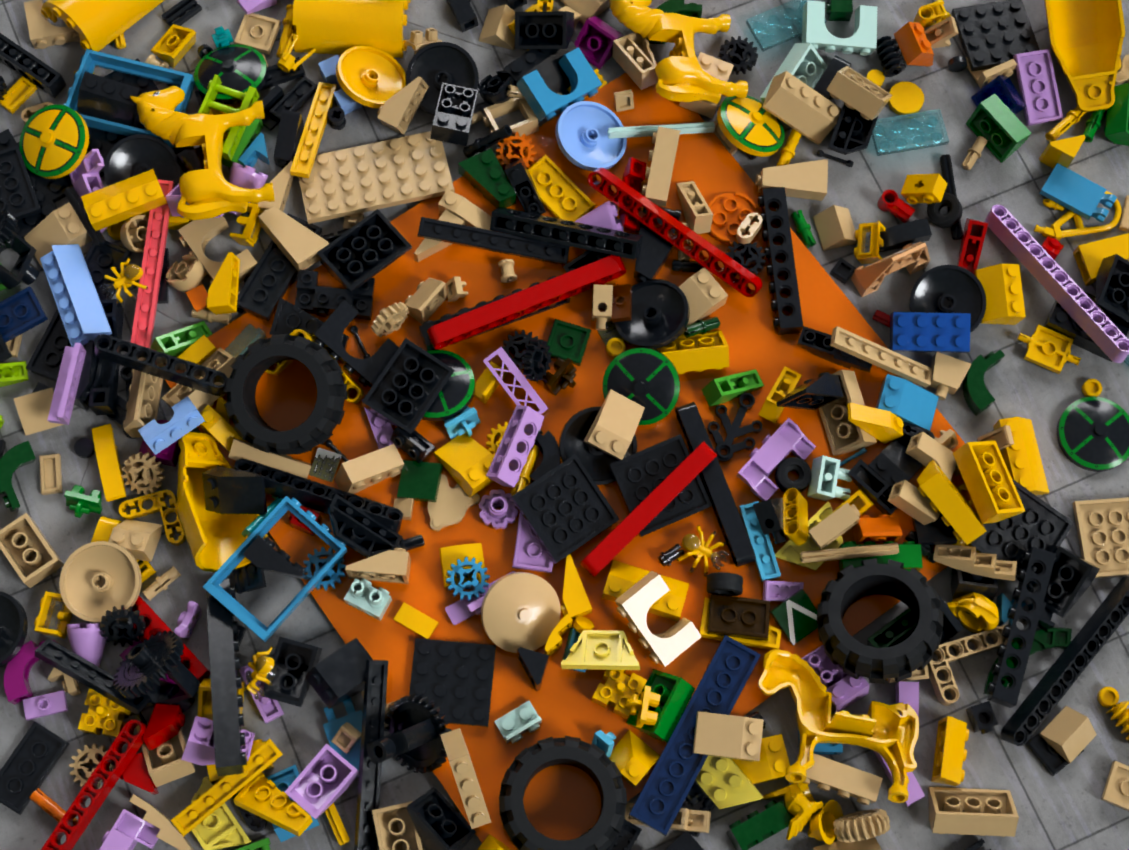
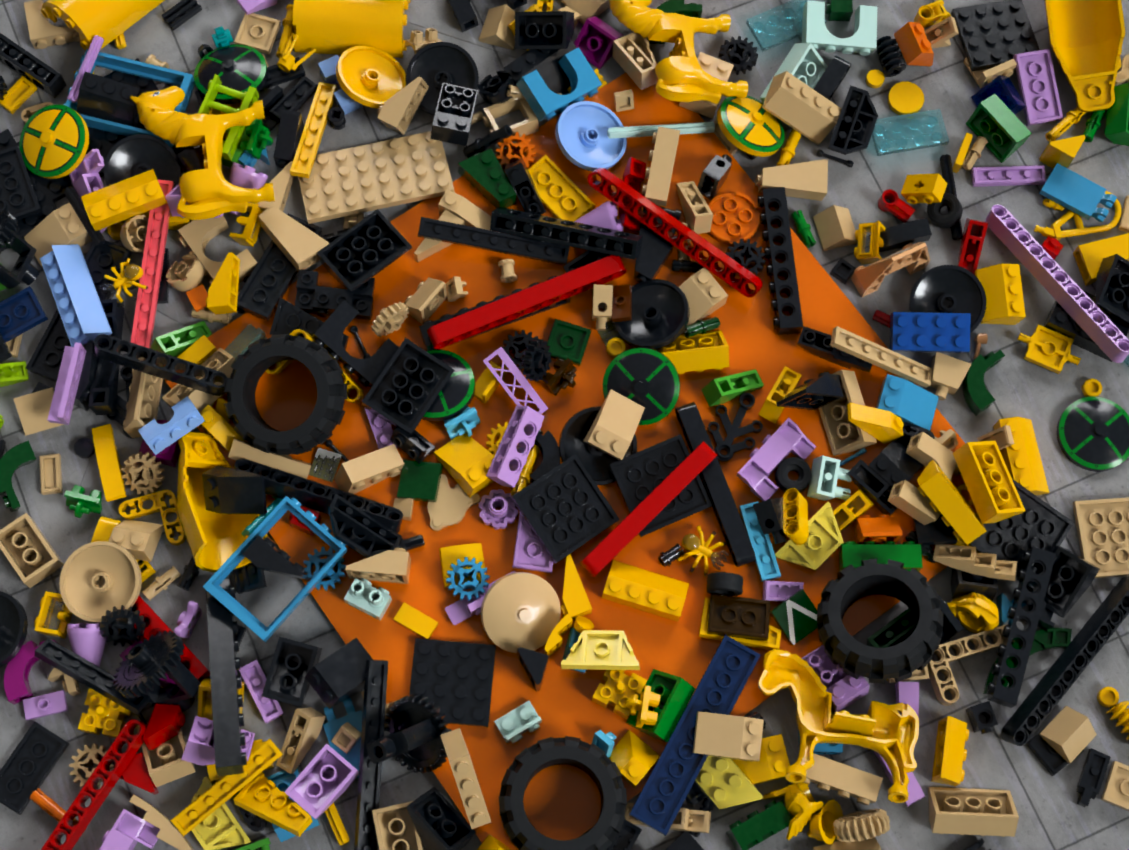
(86, 66): none -> lavender axle
(174, 44): yellow slope -> none
(191, 571): none -> black pin
(258, 139): none -> green hips
(263, 671): yellow animal -> none
(300, 737): none -> tan slope
(635, 606): arch -> none
(717, 170): none -> torso
(752, 229): tan beam -> none
(835, 525): tan window -> none
(849, 552): tan axle -> none
(858, 93): tan slope -> none
(957, 64): black tile -> none
(962, 152): none -> yellow tile
(980, 339): none -> medium nougat hand
(1008, 176): none -> lavender tile
(1092, 776): none -> black hinge

